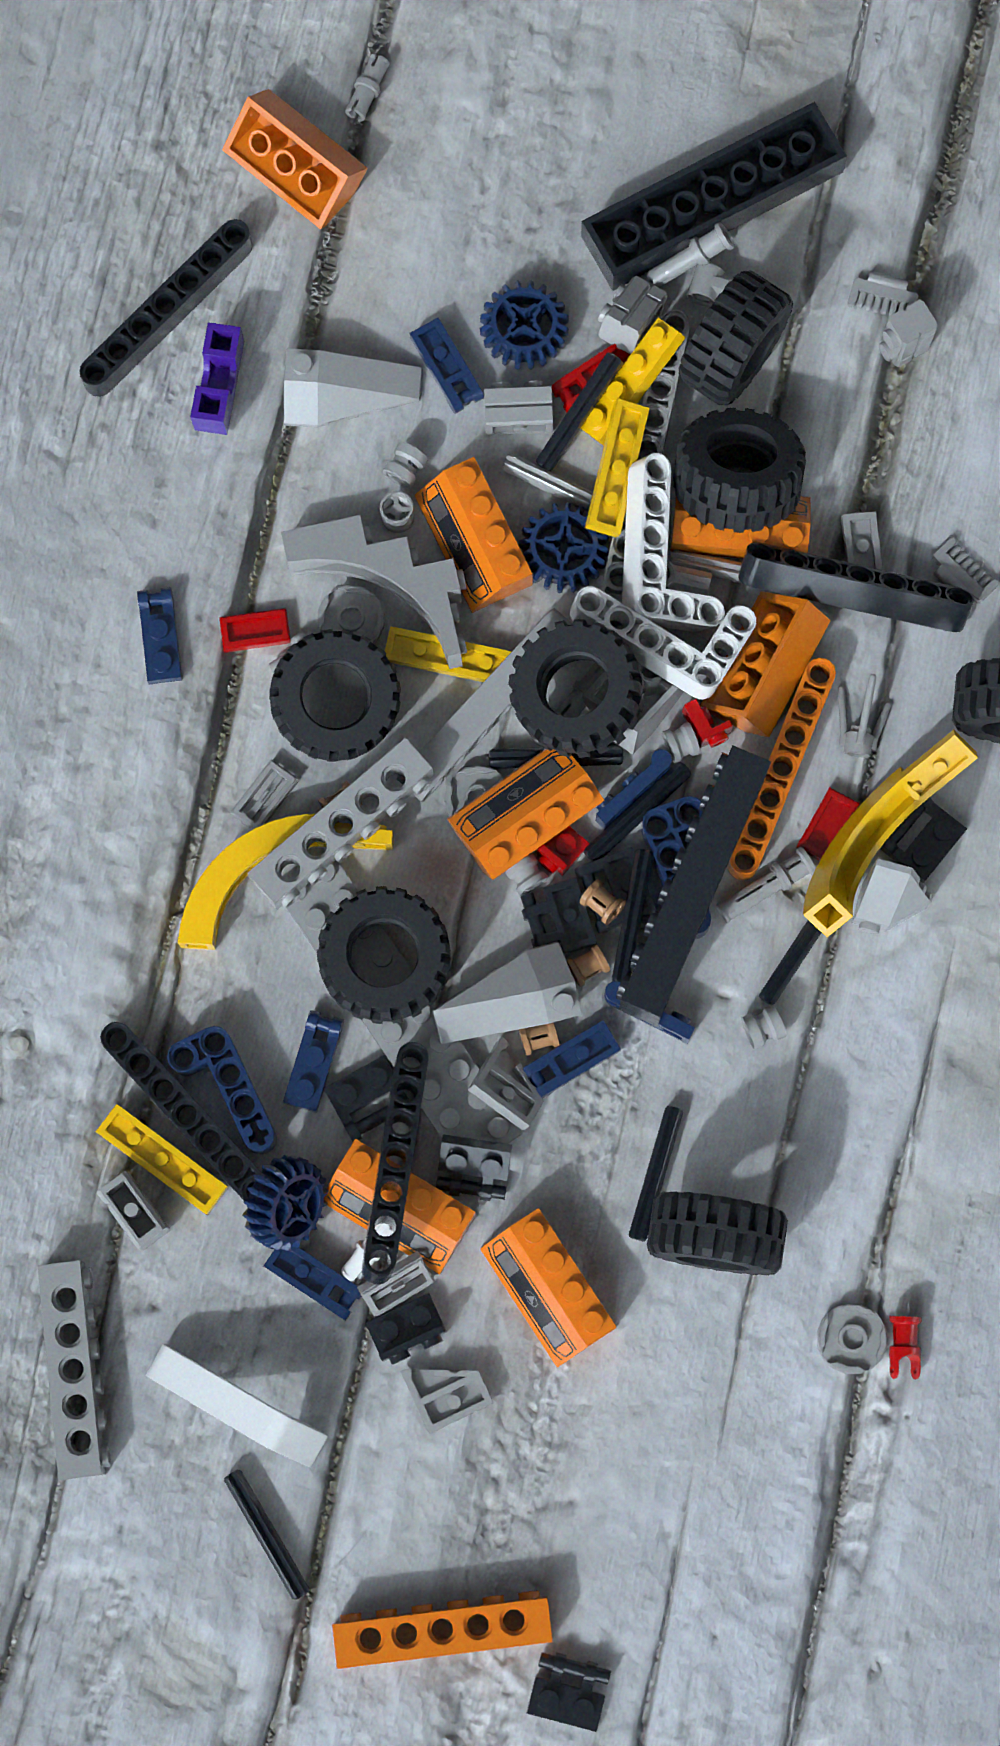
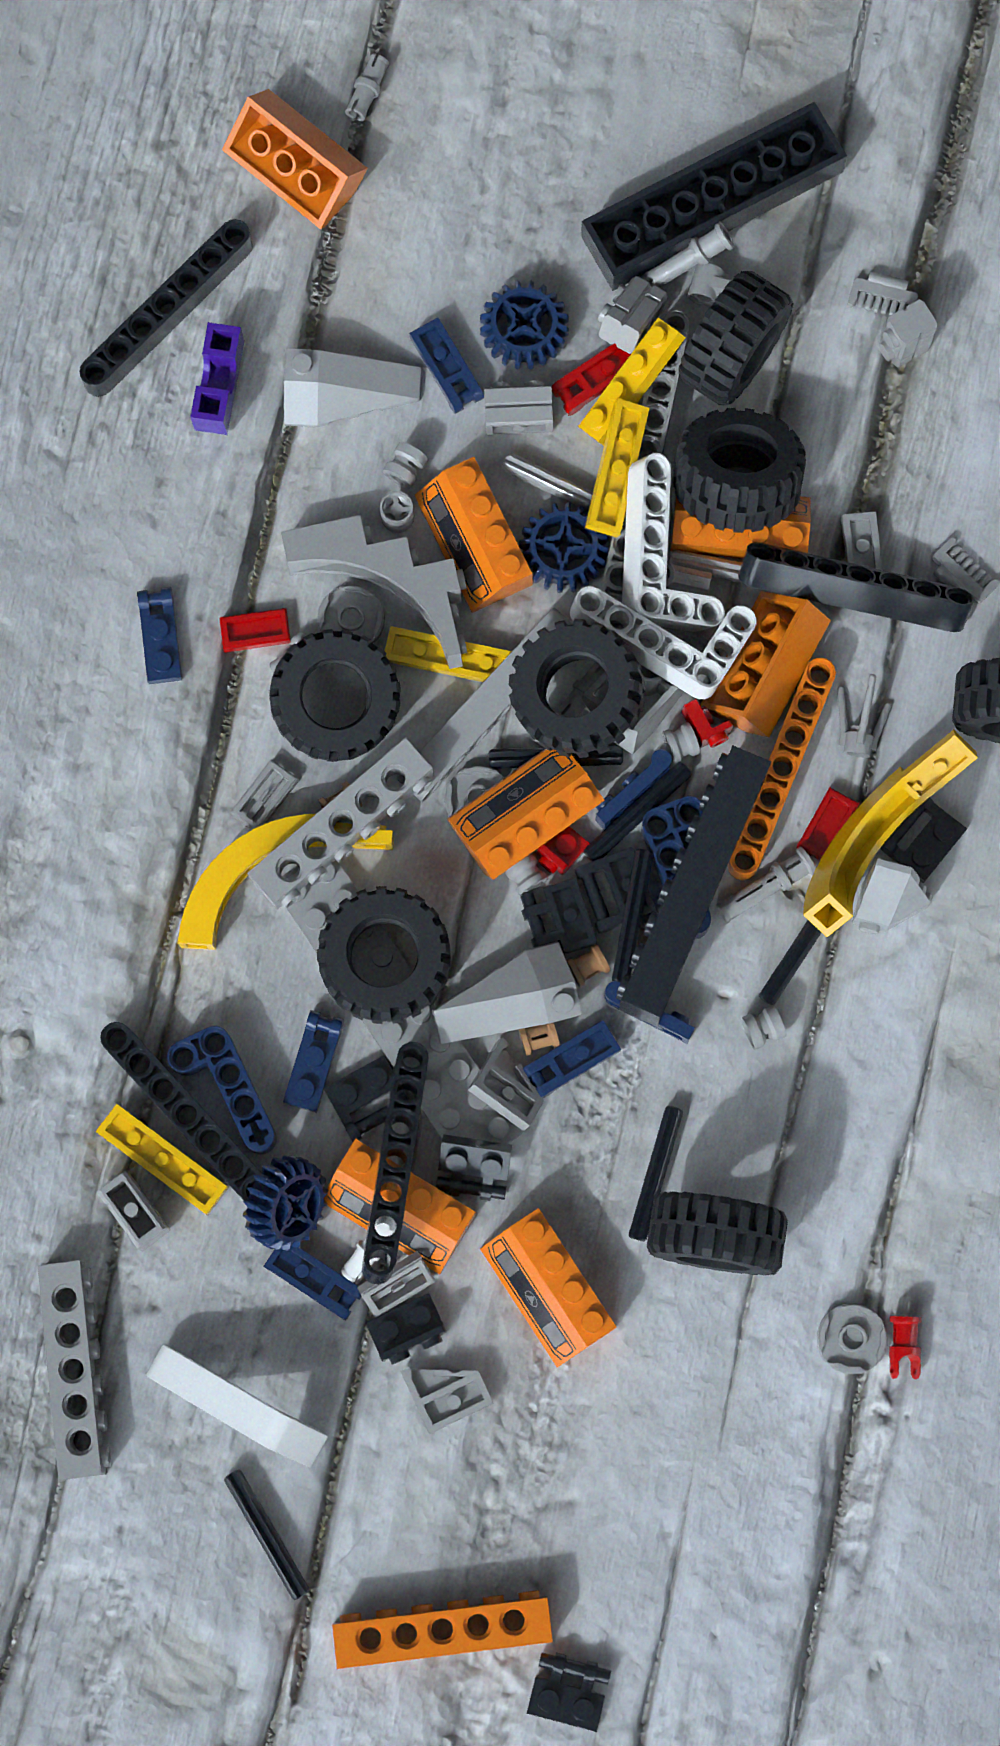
(579, 411): black axle -> none
(602, 902): medium nougat bush -> none

